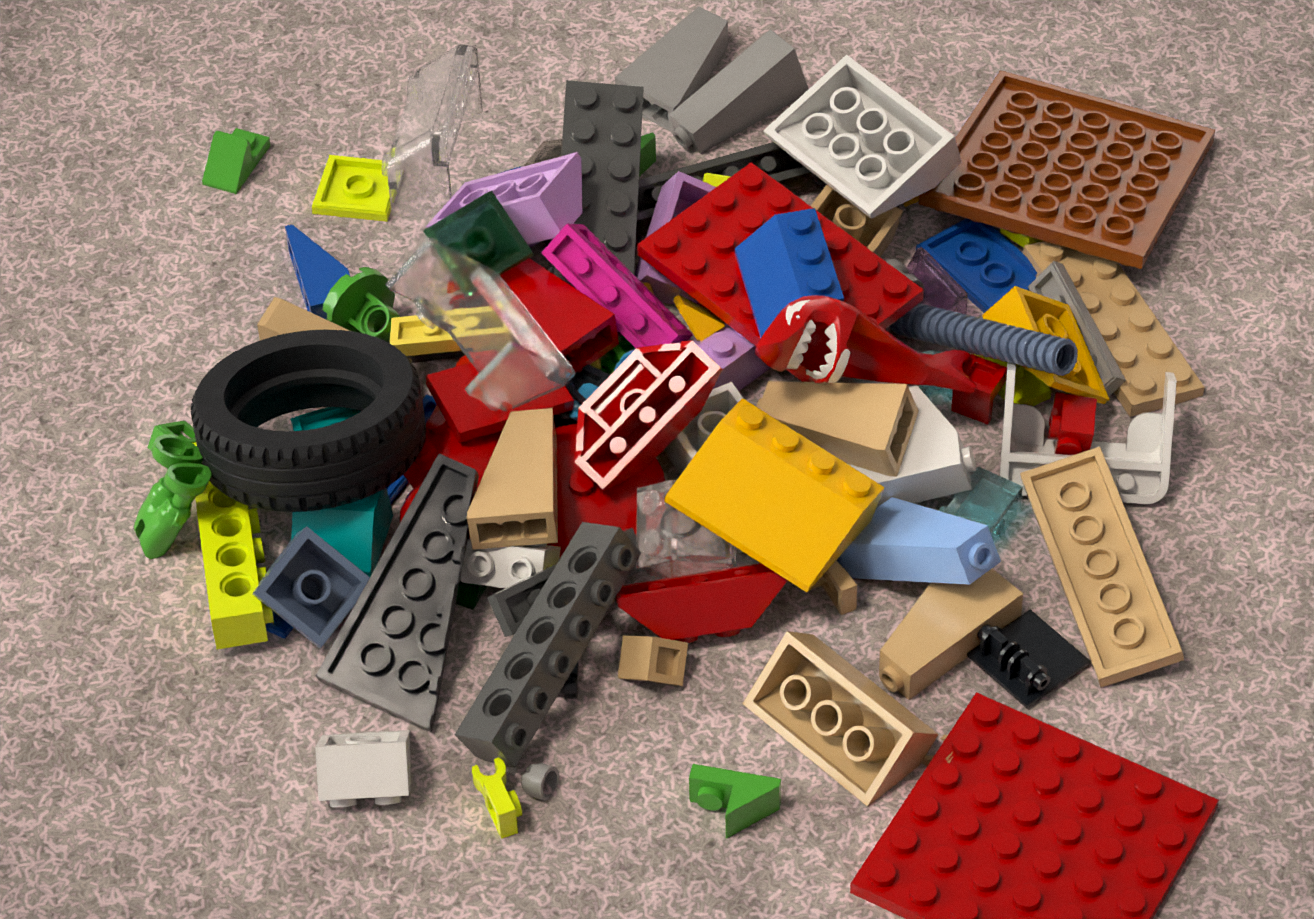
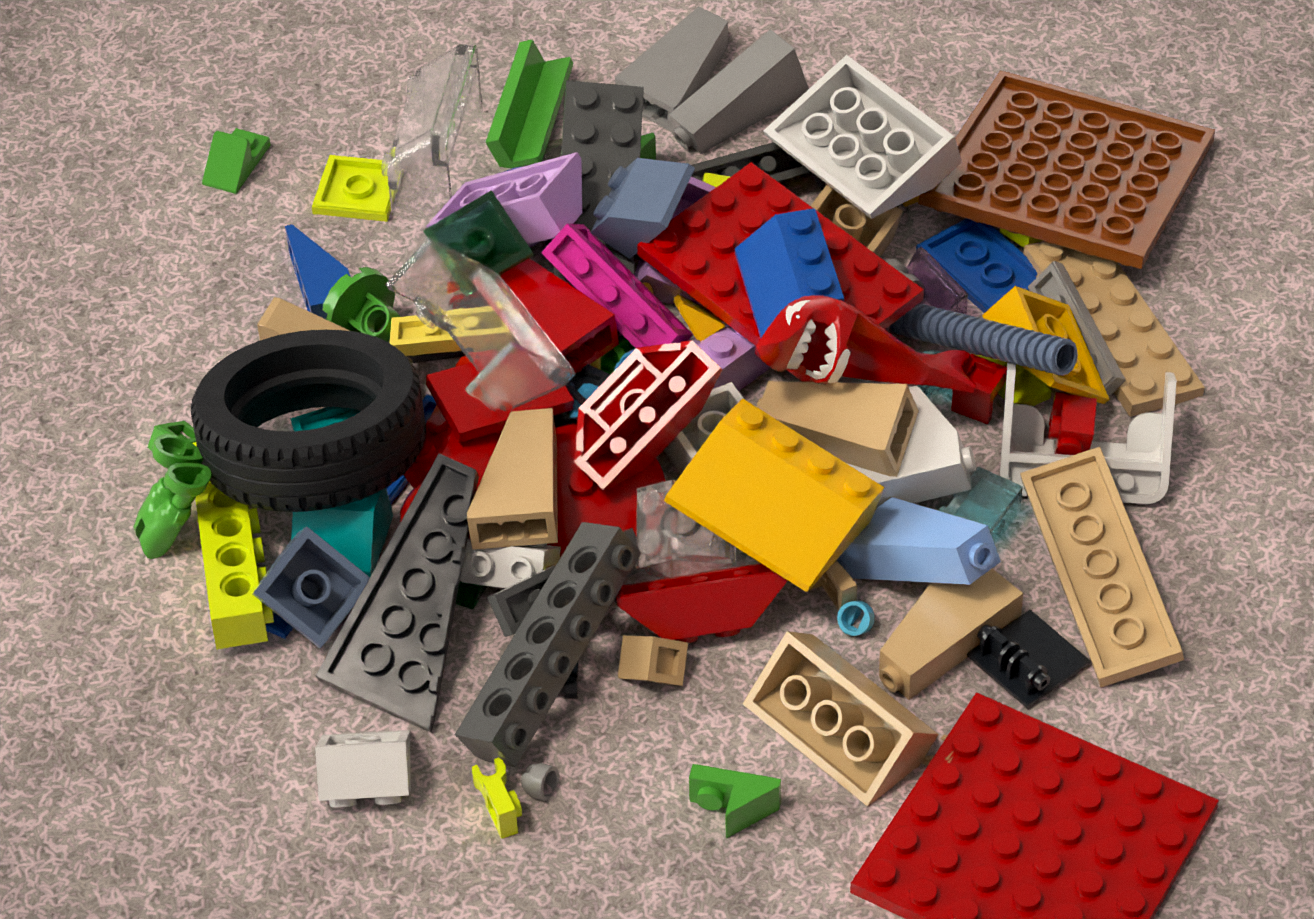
(528, 107): none -> bright green panel
(640, 203): none -> sand blue slope
(850, 612): none -> medium azure hinge

